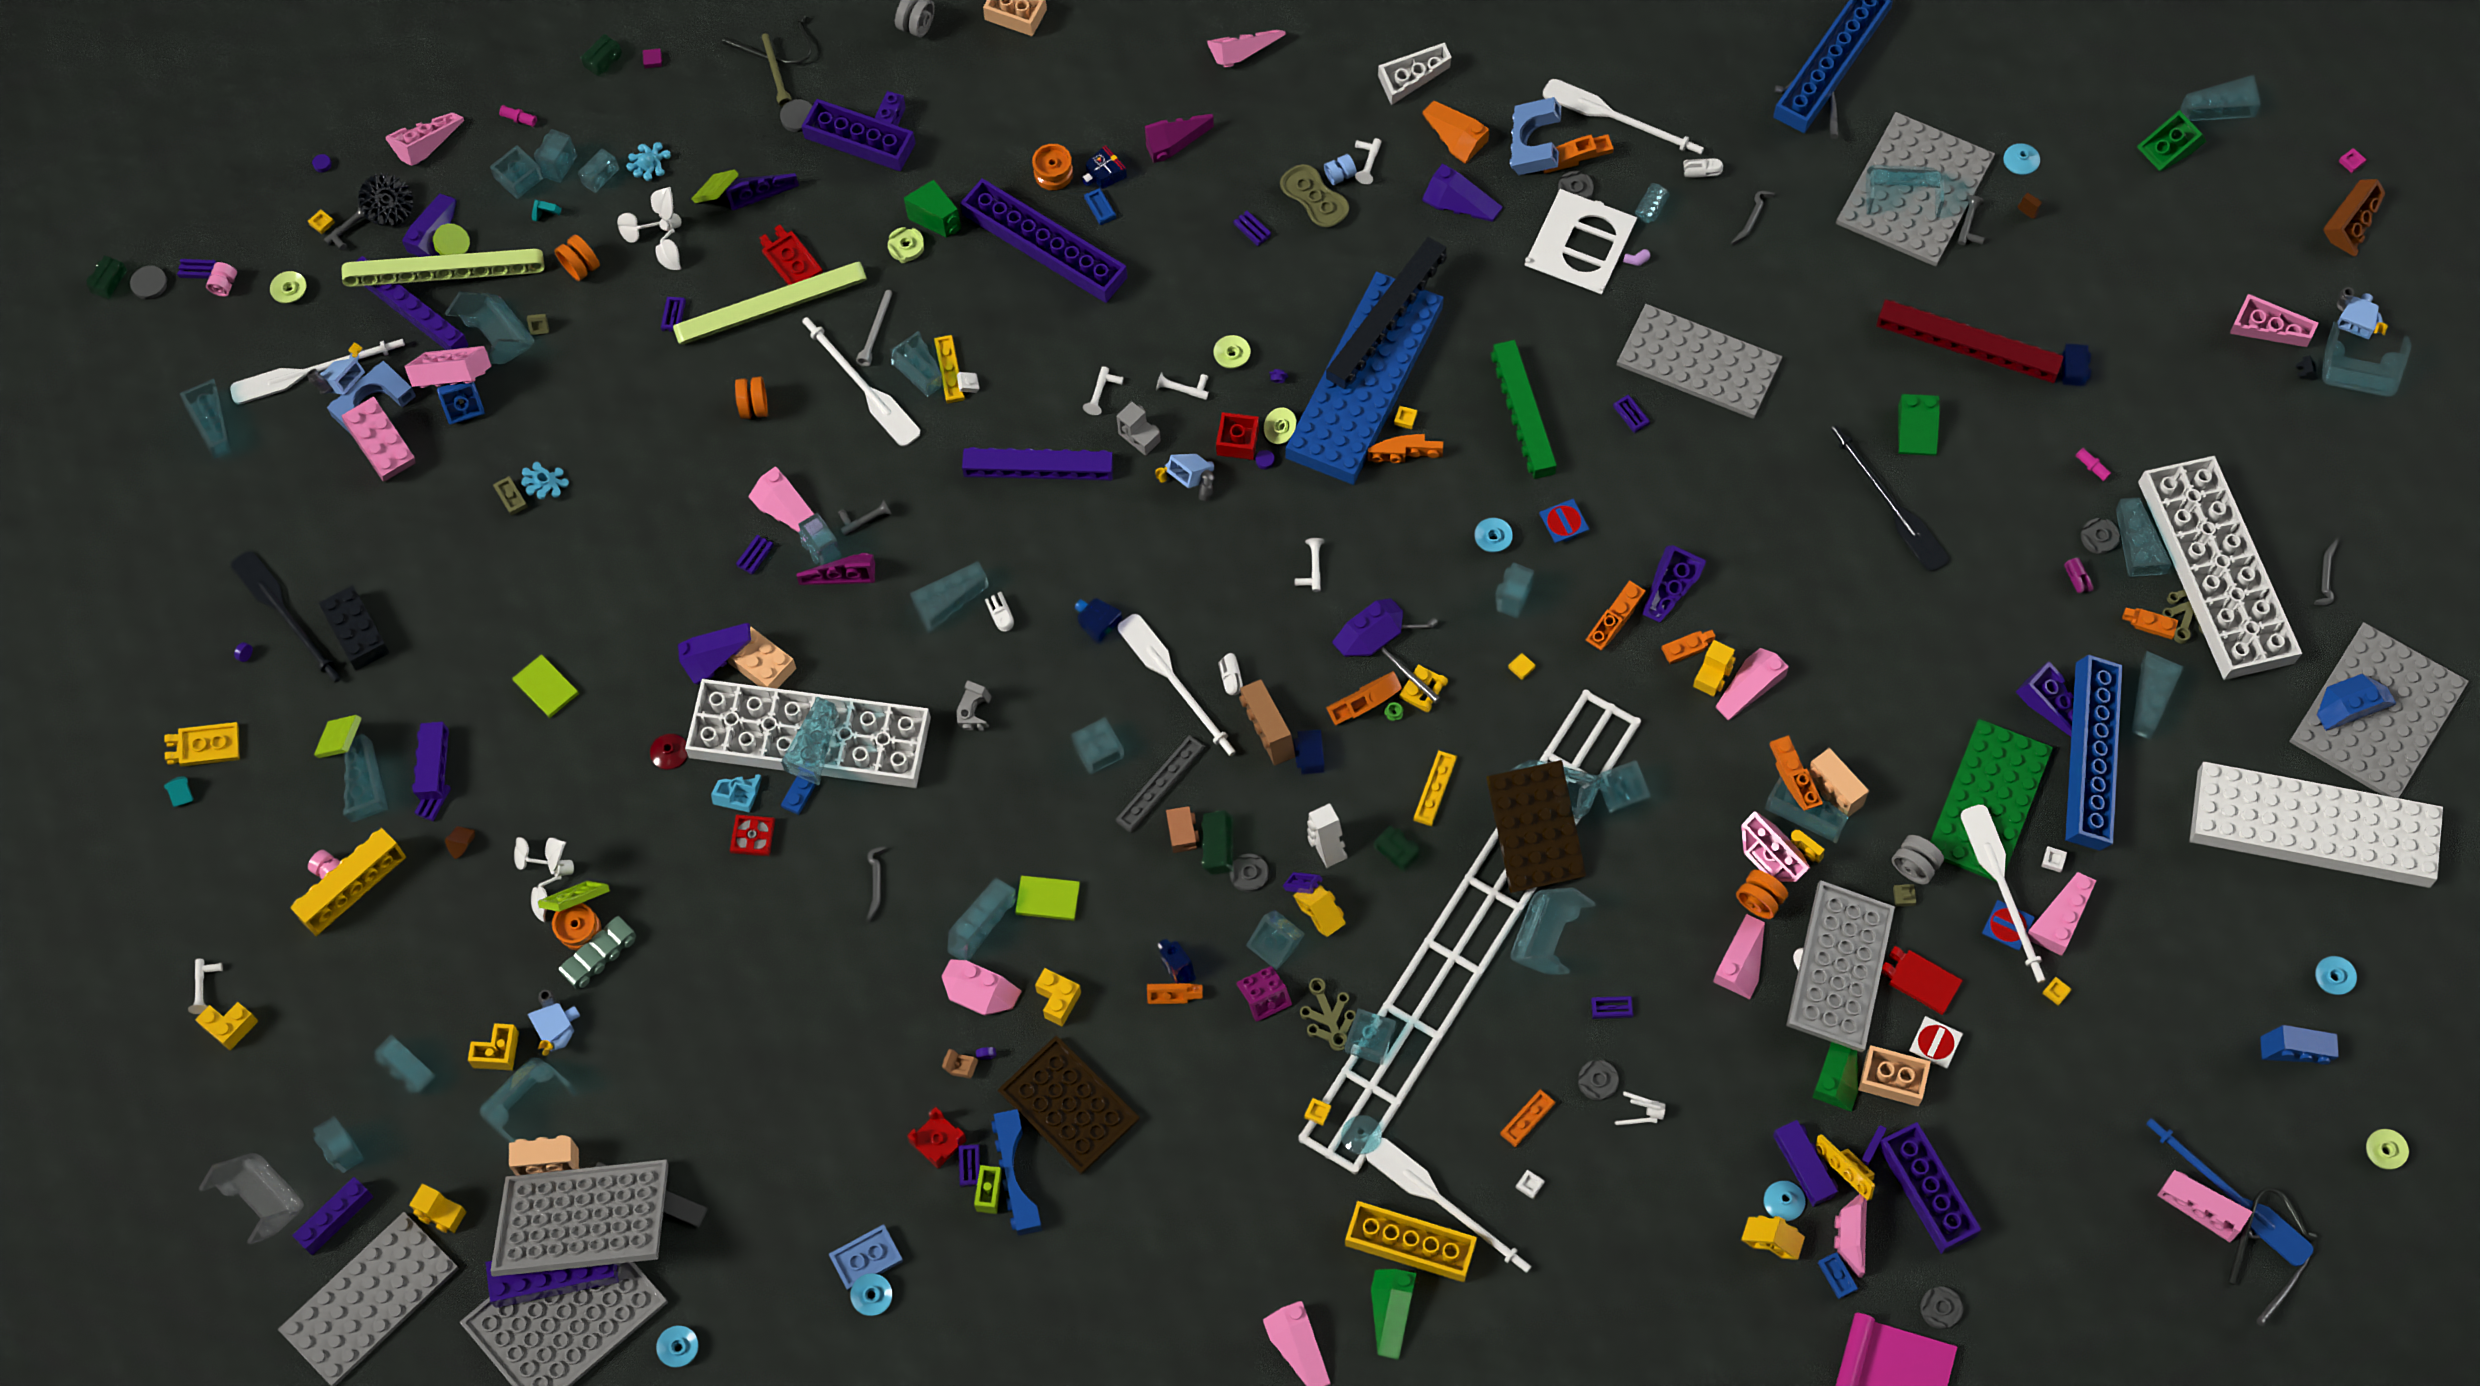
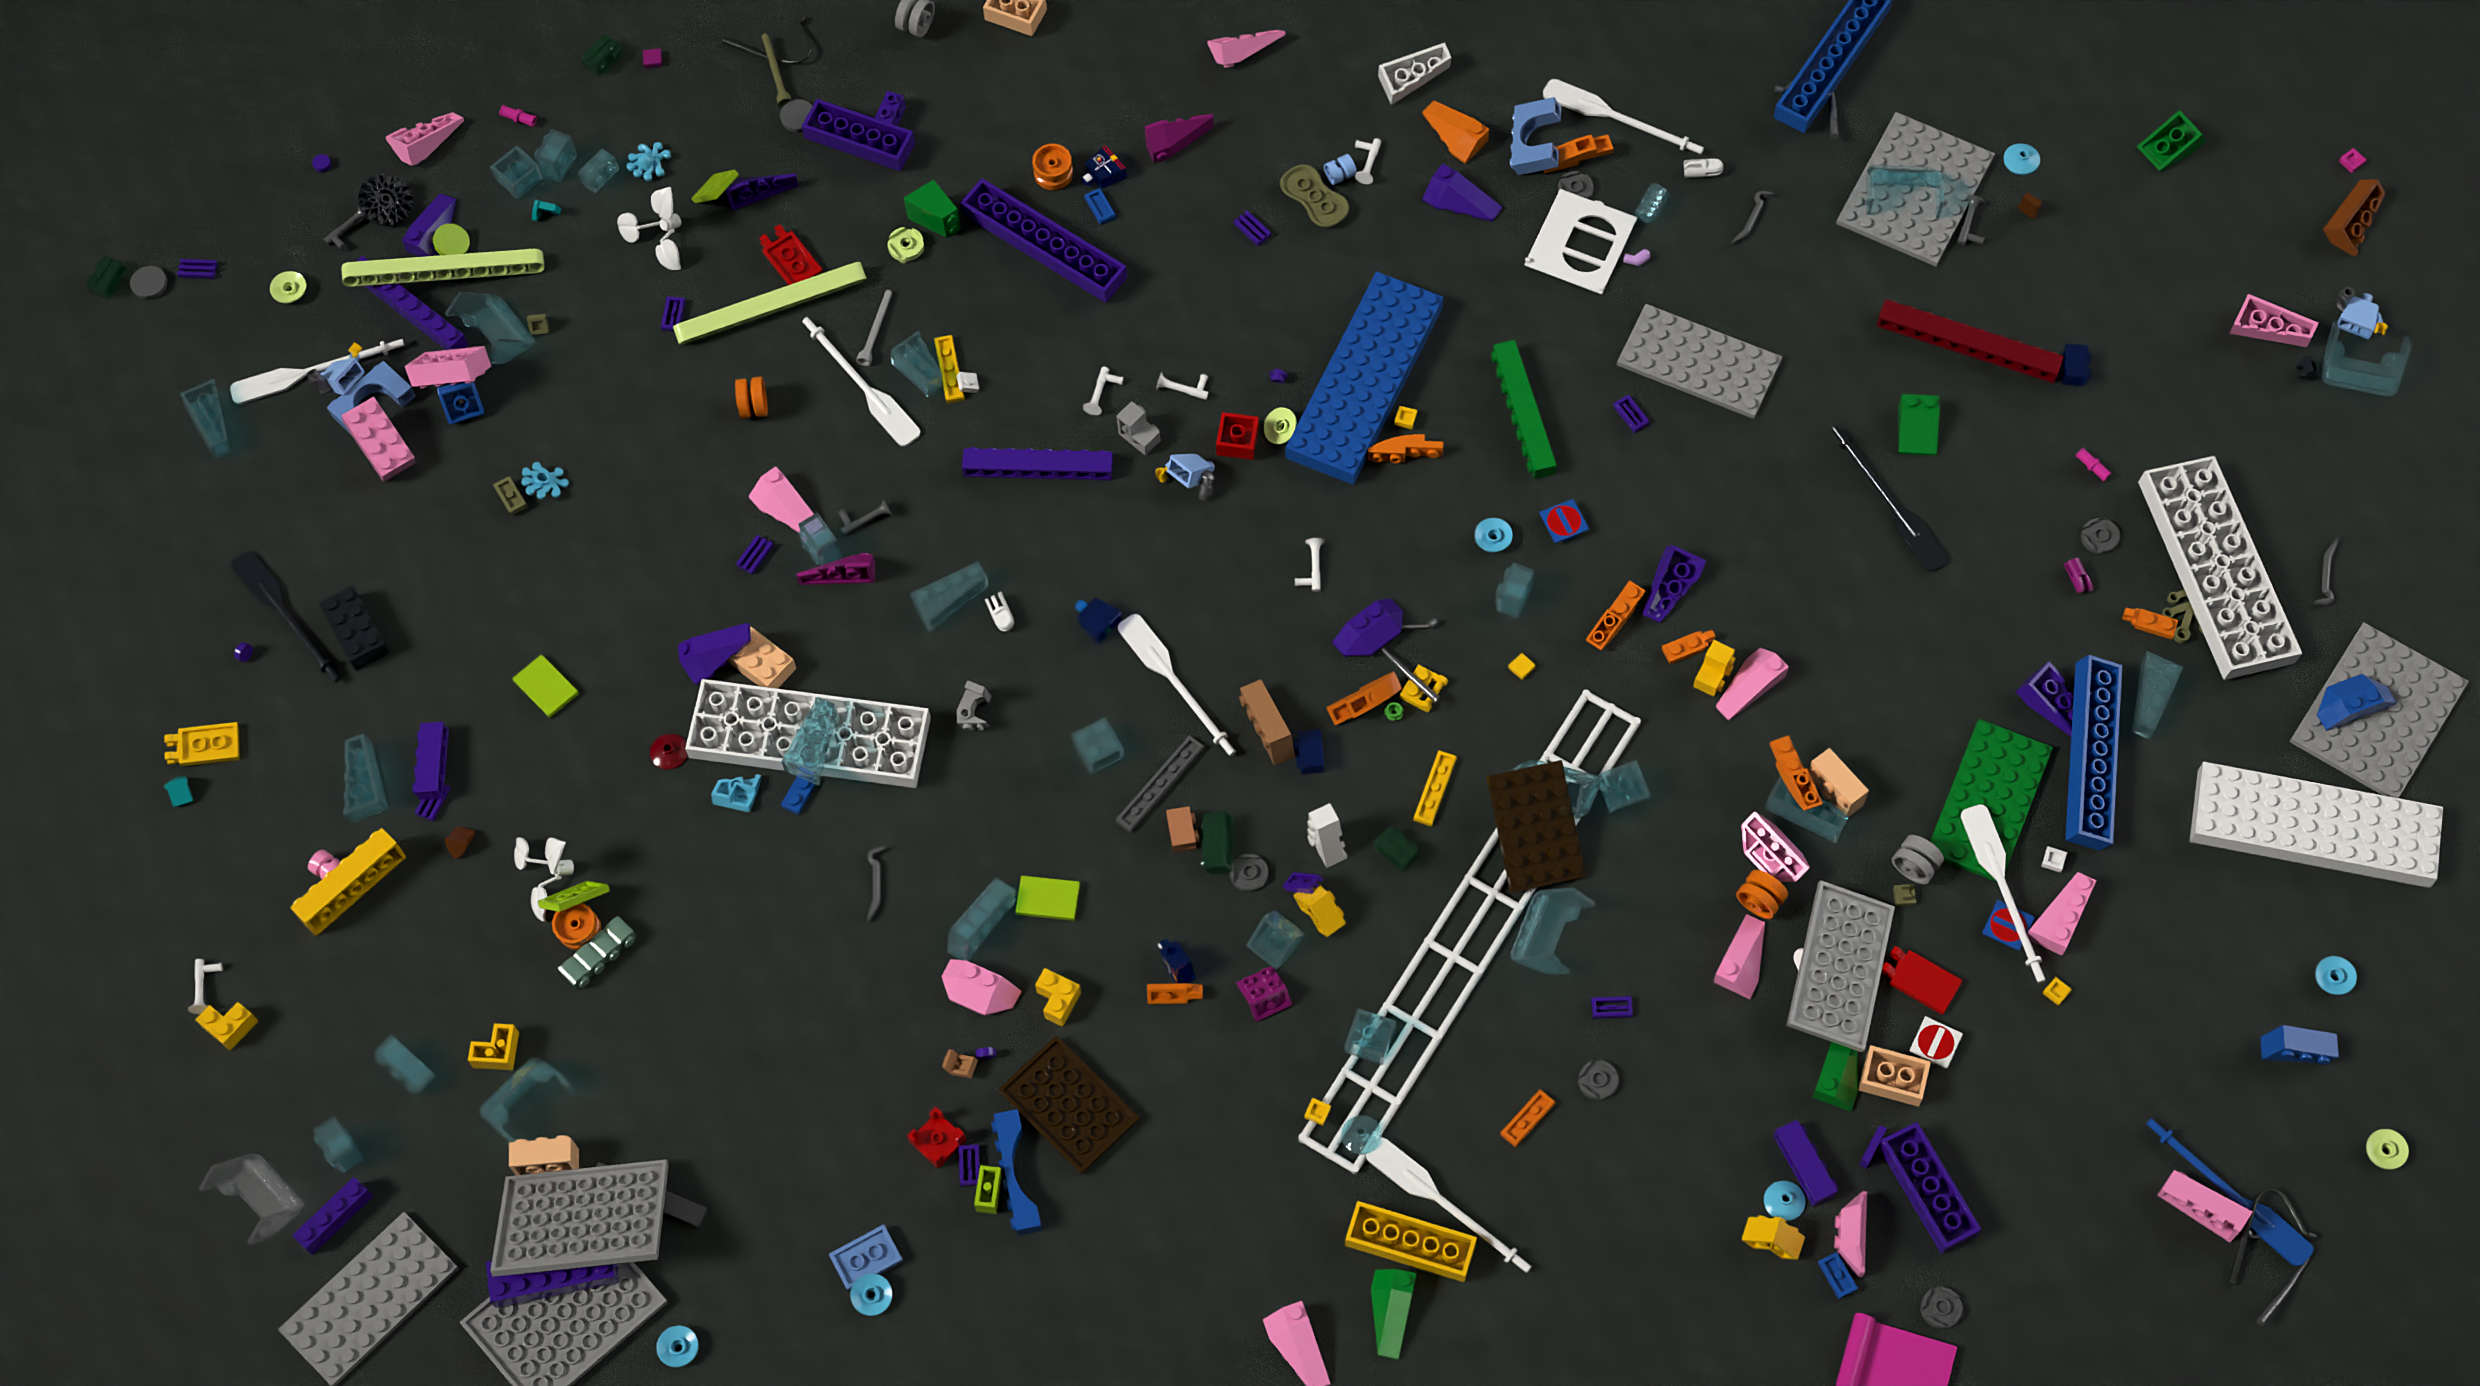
(221, 279): bright pink wheel -> none
(321, 221): yellow plate -> none
(337, 736): lime tile -> none
(434, 1208): yellow brick -> none
(553, 1023): light blue torso -> none
(577, 257): orange wheel -> none
(752, 835): red piece -> none
(1230, 674): white arm -> none
(1232, 345): yellowish green dish -> none
(1264, 459): dark purple tile -> none
(1329, 1018): olive plant -> none
(1386, 313): black brick -> none
(1530, 1184): white tile -> none
(1654, 1110): white plant -> none
(1812, 850): yellow plate -> none
(1848, 1166): yellow bracket -> none
(2140, 541): clear light blue wedge -> none
(2223, 101): clear light blue wedge -> none

